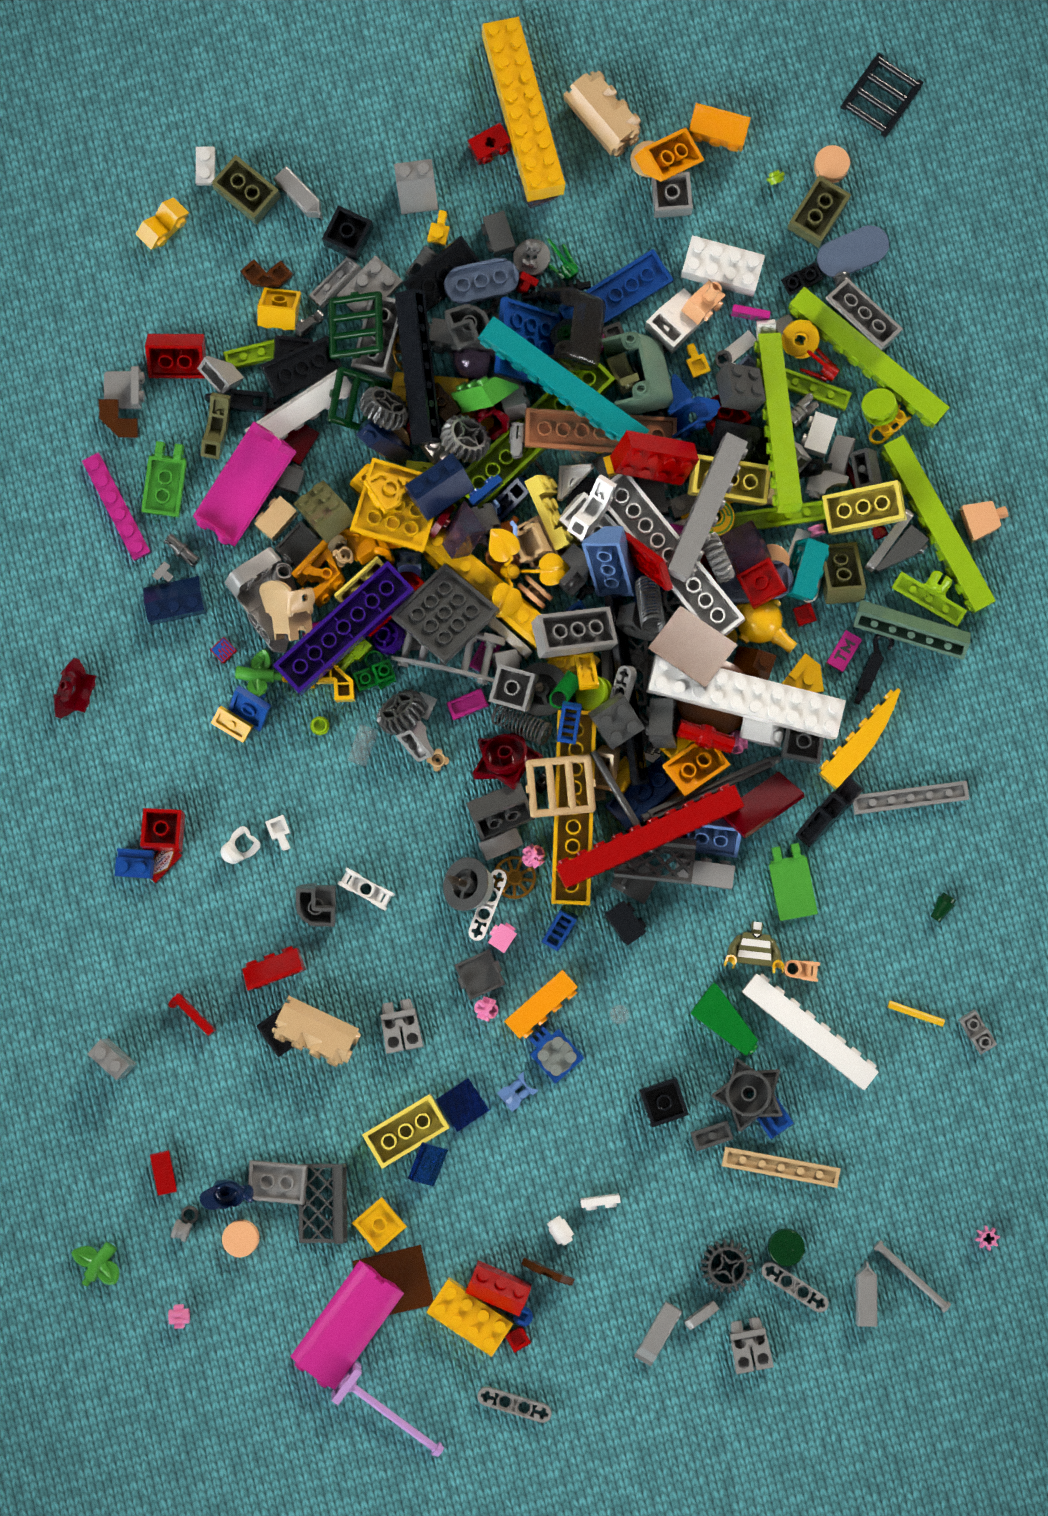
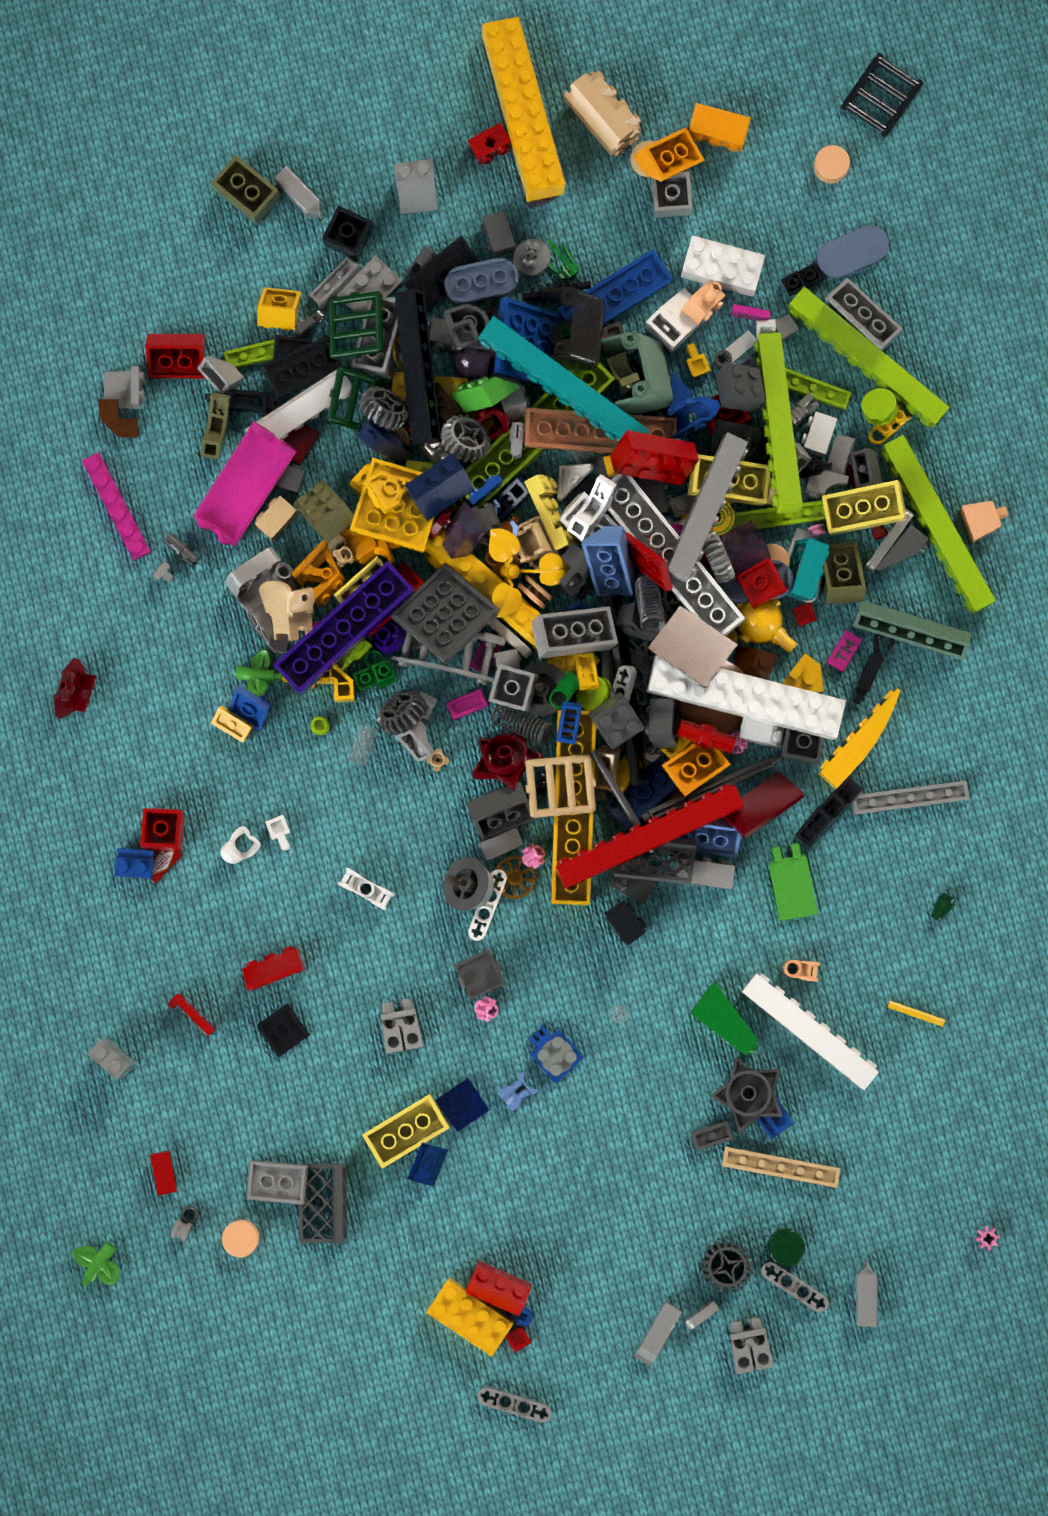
(164, 482): bright green tile -> none
(167, 220): yellow brick -> none
(174, 600): dark blue slope -> none
(179, 1316): bright pink gear -> none
(205, 165): white plate -> none
(223, 650): tile -> none
(226, 1194): dark blue hair -> none
(274, 278): reddish brown tile -> none
(298, 544): dark grey piece -> none
(315, 1031): tan brick -> none
(317, 904): dark grey brick -> none
(346, 1325): dark pink cylinder -> none
(349, 1383): lavender tile -> none
(379, 1224): yellow plate -> none
(408, 1272): reddish brown piece -> none
(409, 556): medium blue piece -> none
(438, 231): yellow plate -> none
(502, 936): bright pink brick -> none
(526, 282): red tile -> none
(540, 1004): light orange brick -> none
(541, 1269): reddish brown tile -> none
(556, 946): blue slope -> none
(560, 1230): white brick -> none
(592, 1202): white plate -> none
(663, 1102): black brick -> none
(755, 949): torso -> none
(775, 177): lime plate -> none
(803, 328): yellow plate -> none
(819, 211): olive brick -> none
(829, 369): red plant -> none
(840, 277): dark grey bush -> none
(912, 1276): light grey bar -> none
(931, 595): lime plate -> none
(977, 1032): light grey slope -> none

